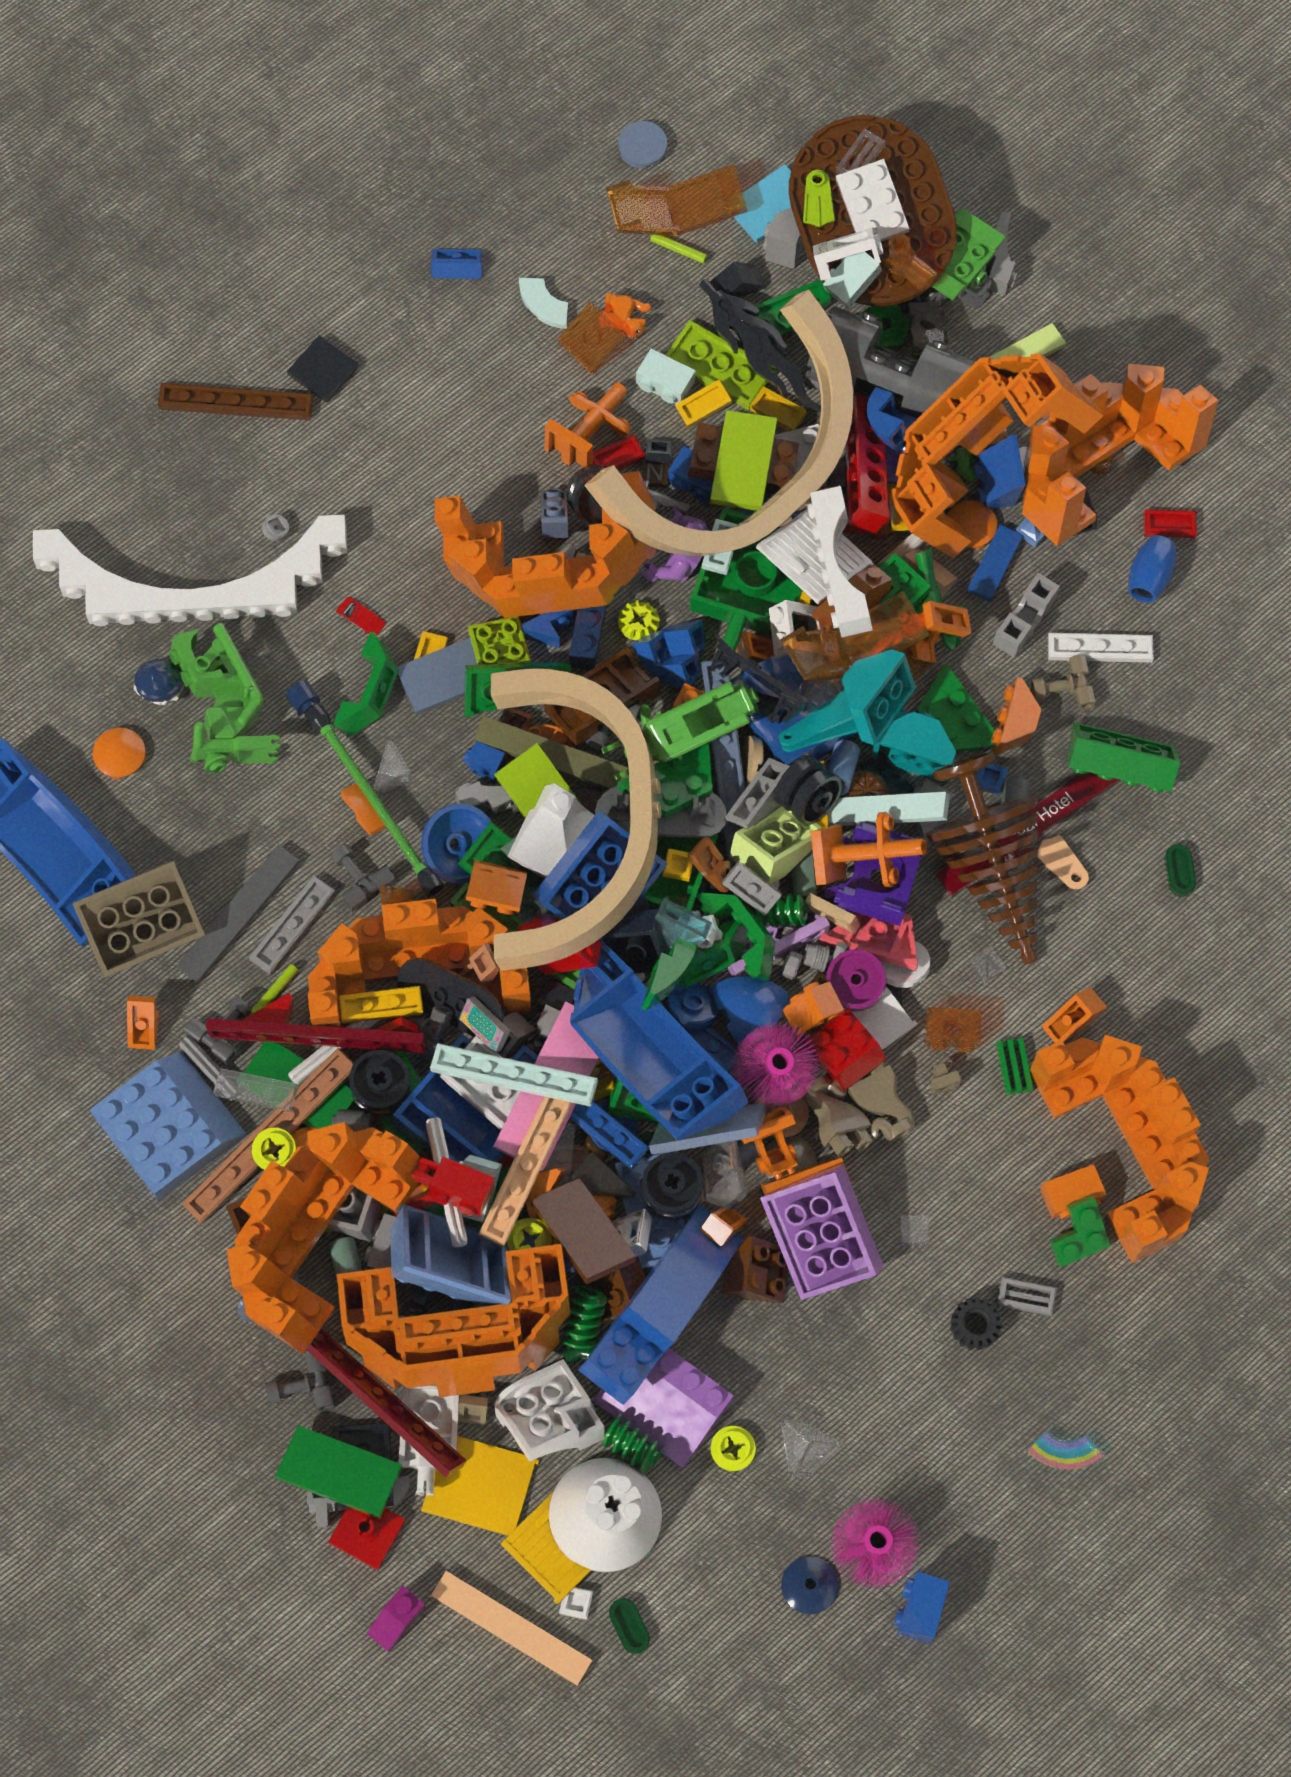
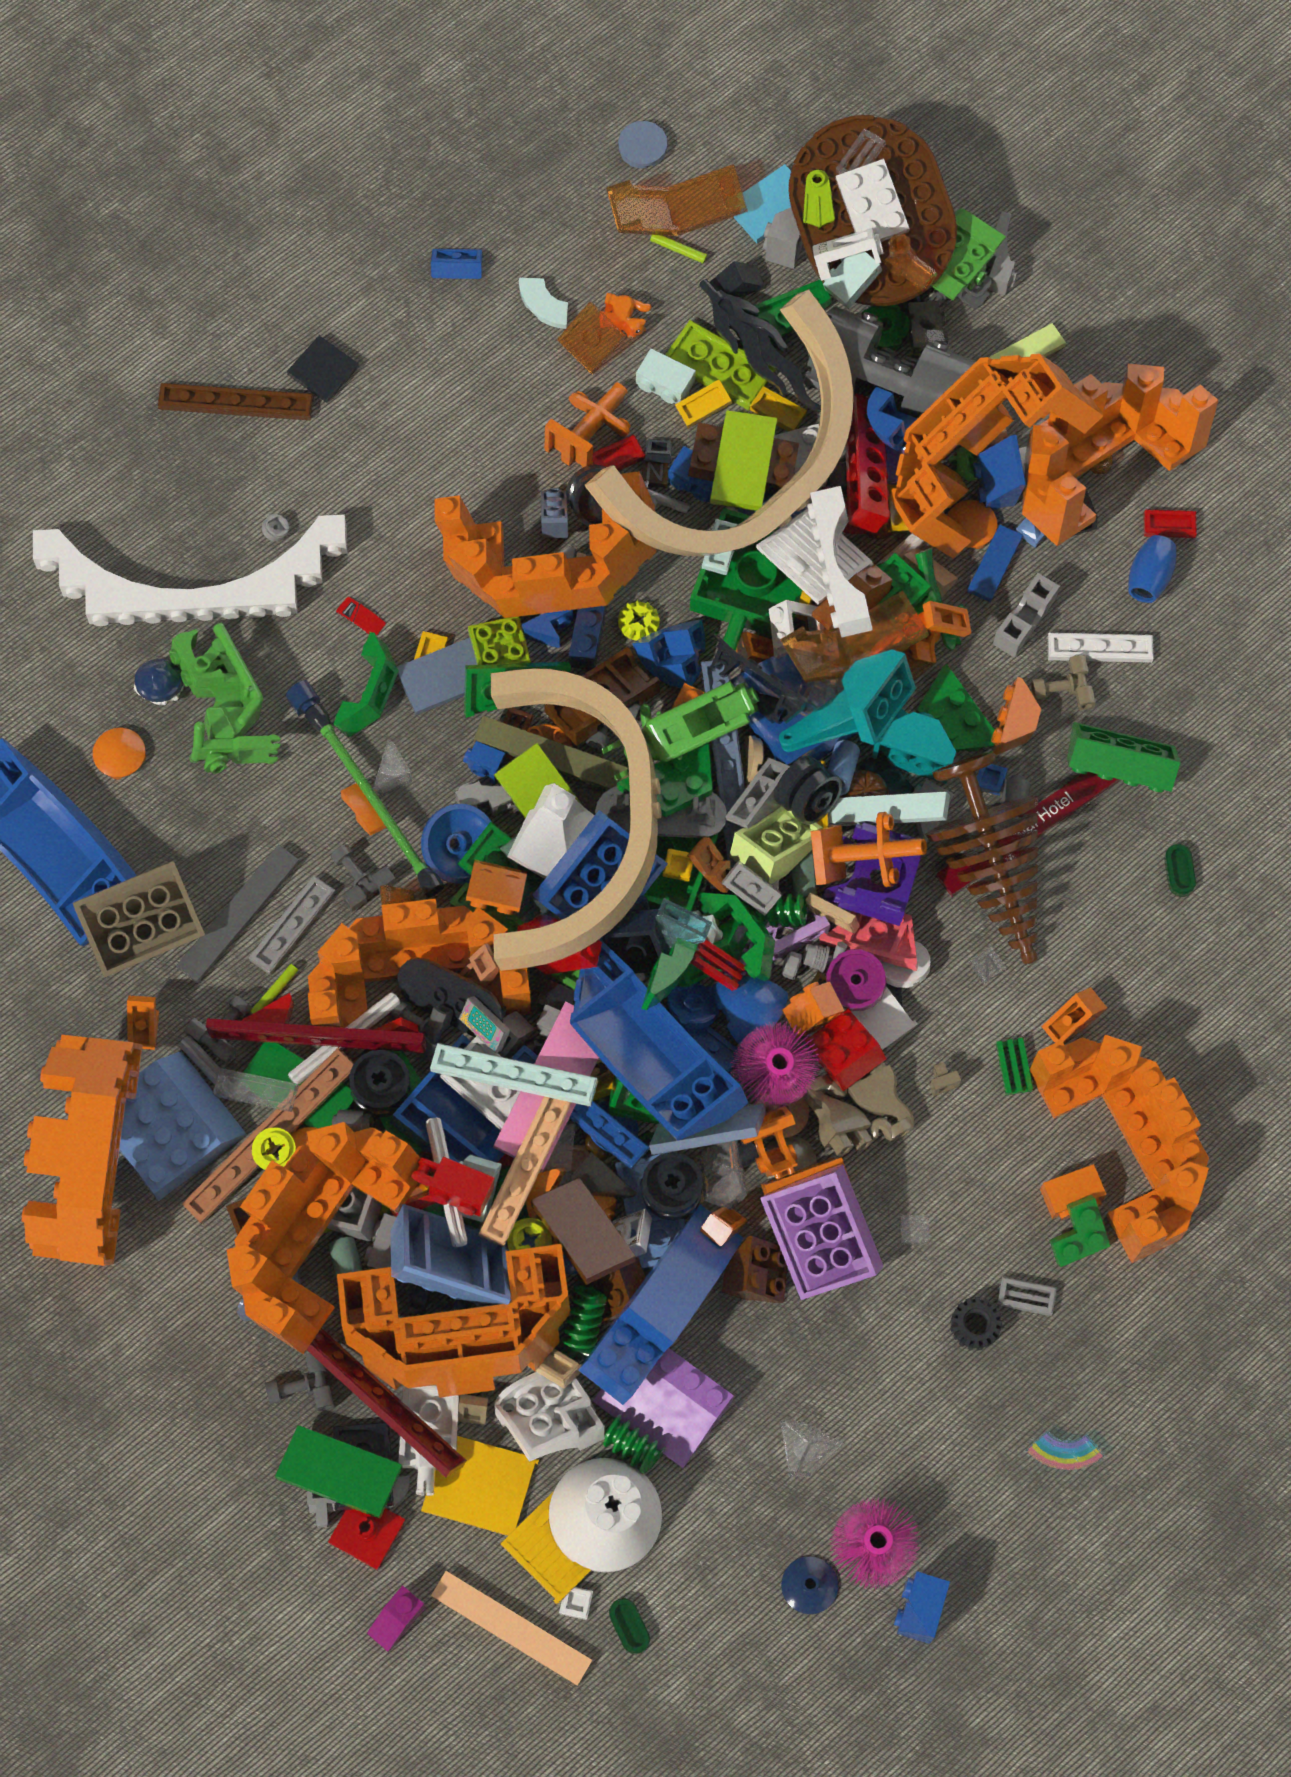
(81, 1149): none -> orange brick
(380, 1005): yellow tile -> none
(559, 1368): none -> tan tile
(677, 566): medium lavender torso -> none
(719, 960): none -> red tile
(739, 1437): neon yellow gear -> none
(966, 1021): clear orange brick -> none
(1062, 862): light nougat piece -> none

